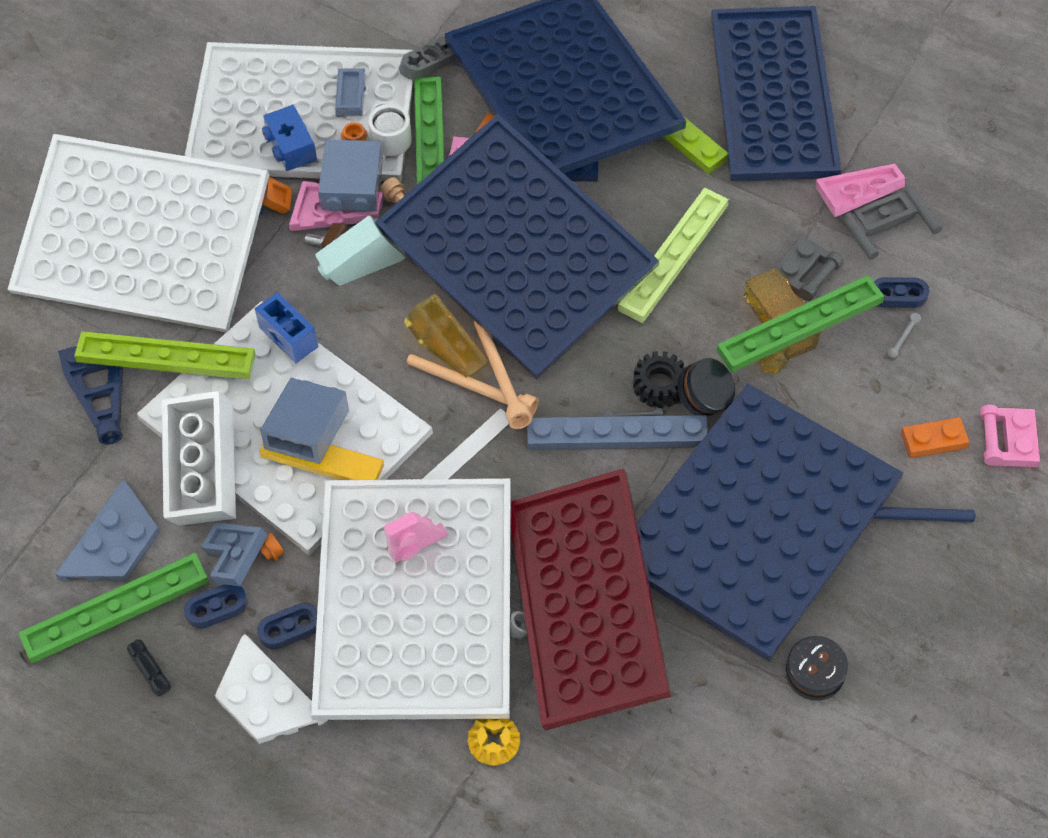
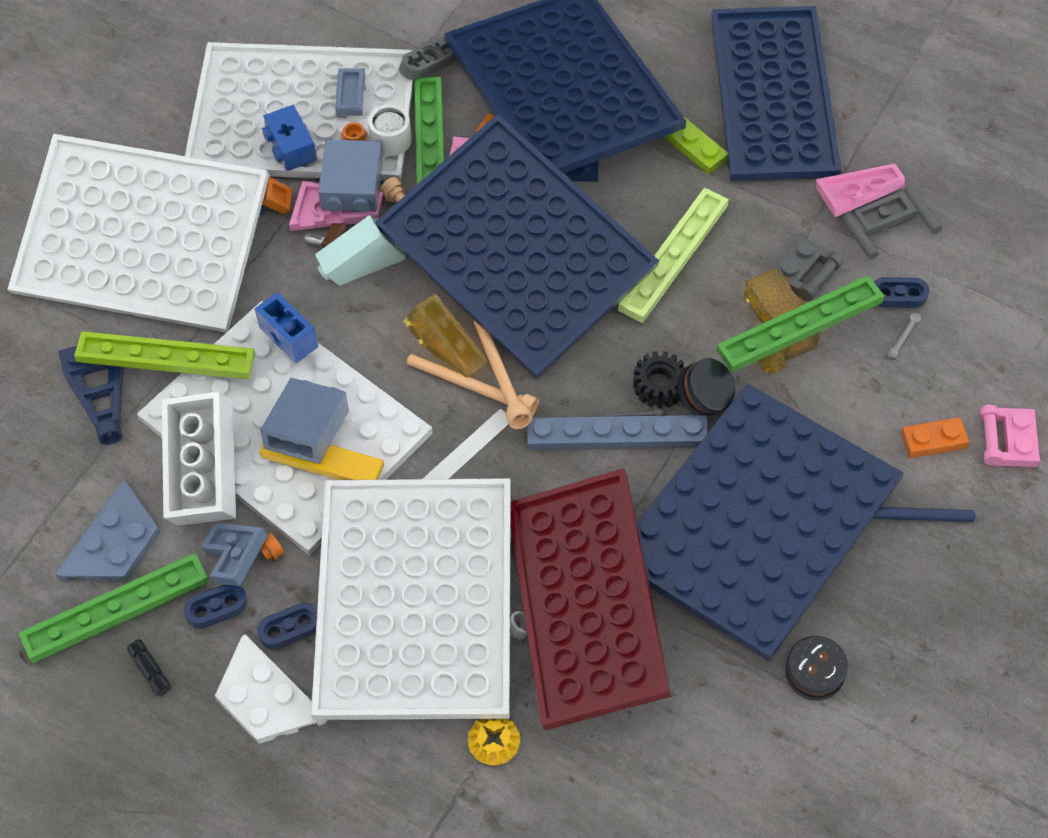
(410, 535): bright pink wing -> none

